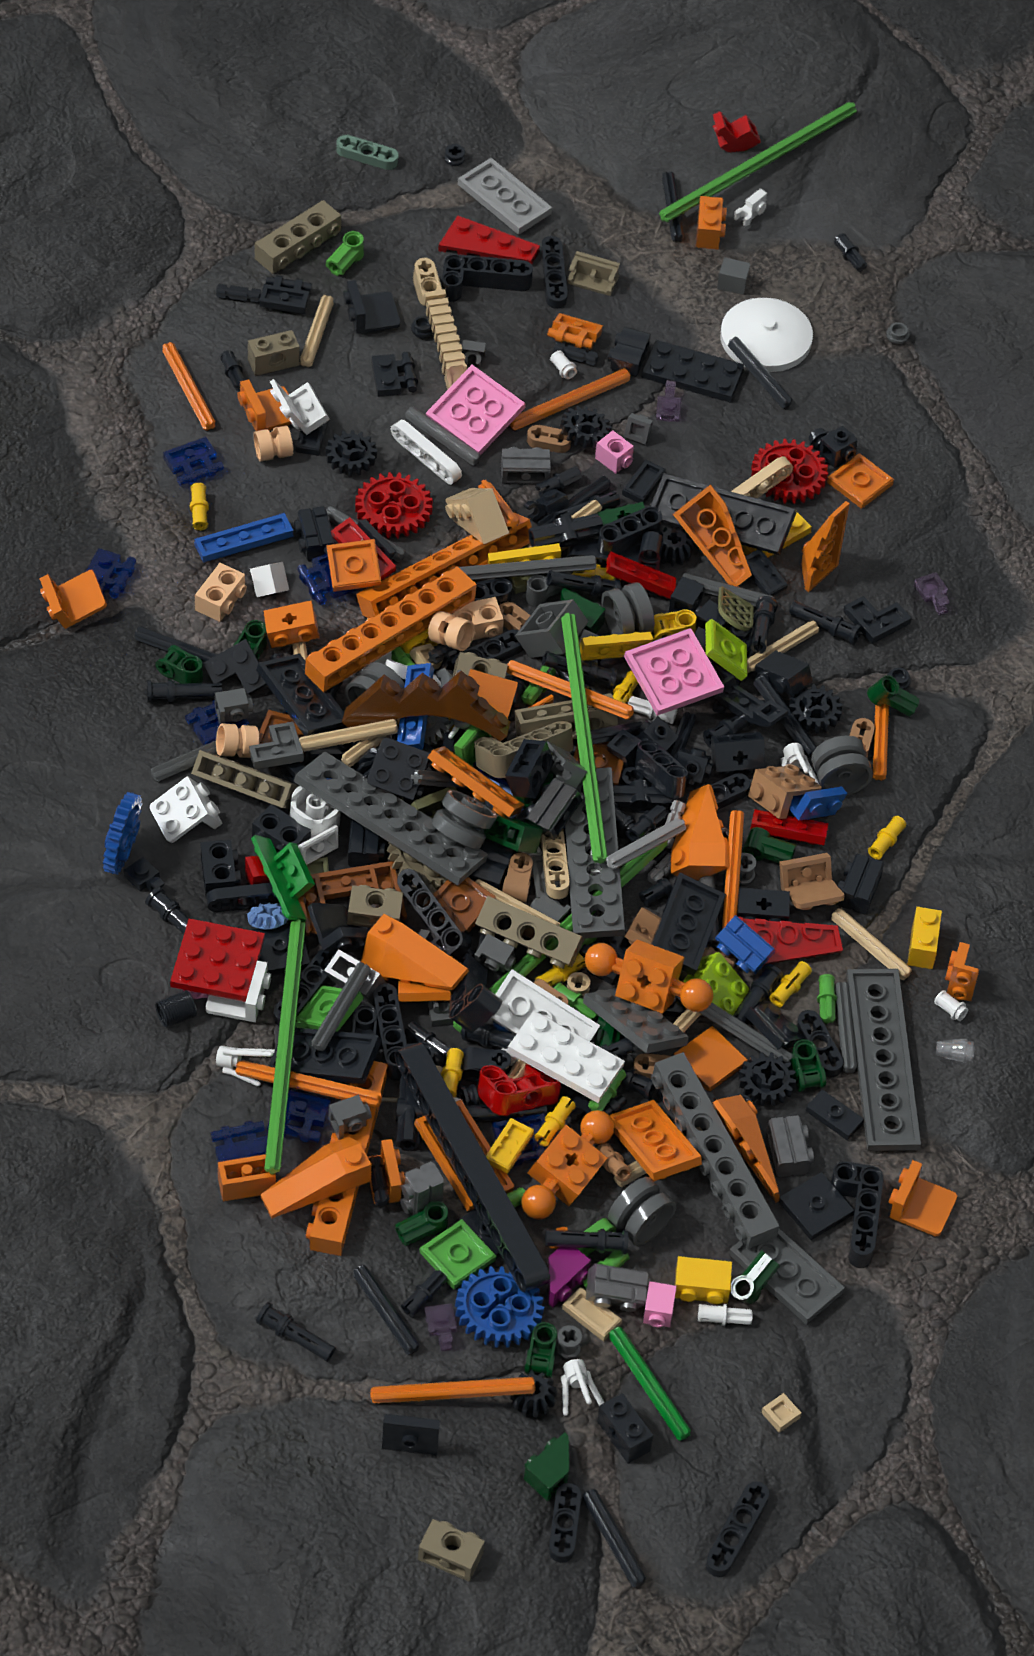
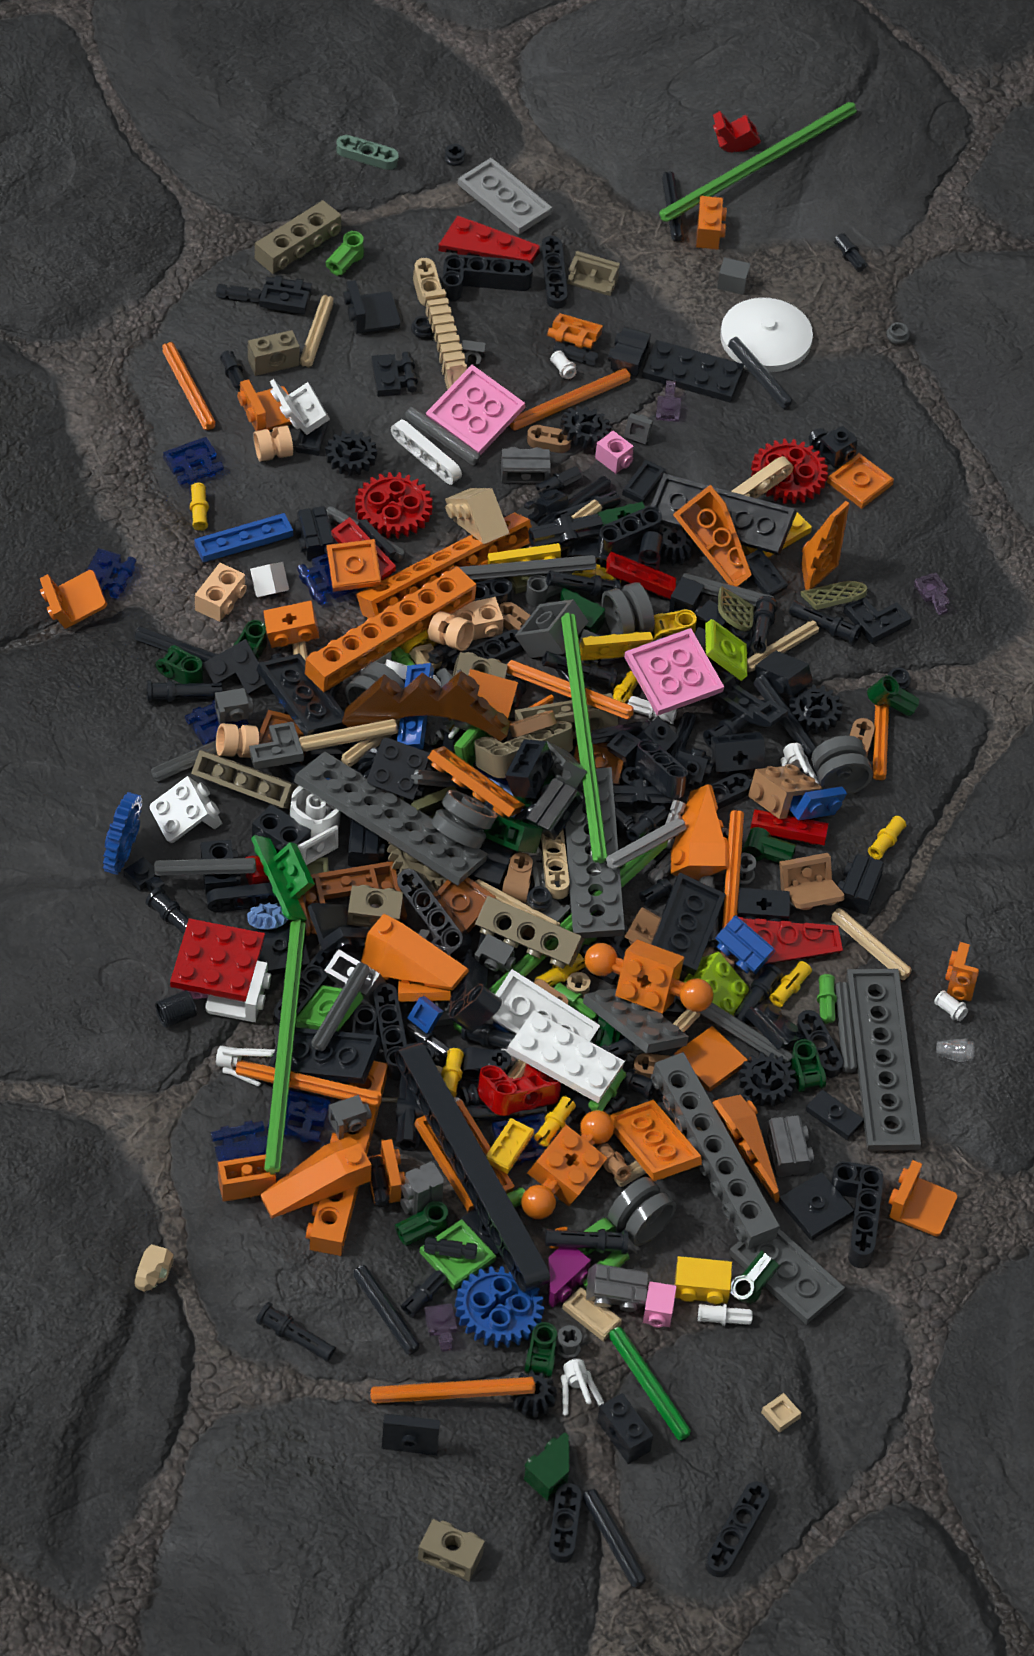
(153, 1267): none -> tan rock
(205, 866): none -> dark grey axle
(425, 1014): none -> blue plate
(450, 1248): none -> black axle
(510, 518): orange axle -> none
(532, 723): none -> medium nougat beam
(533, 691): bright green axle -> none
(539, 898): none -> black plate
(754, 206): white plate -> none
(828, 589): none -> olive window
(924, 937): yellow brick -> none

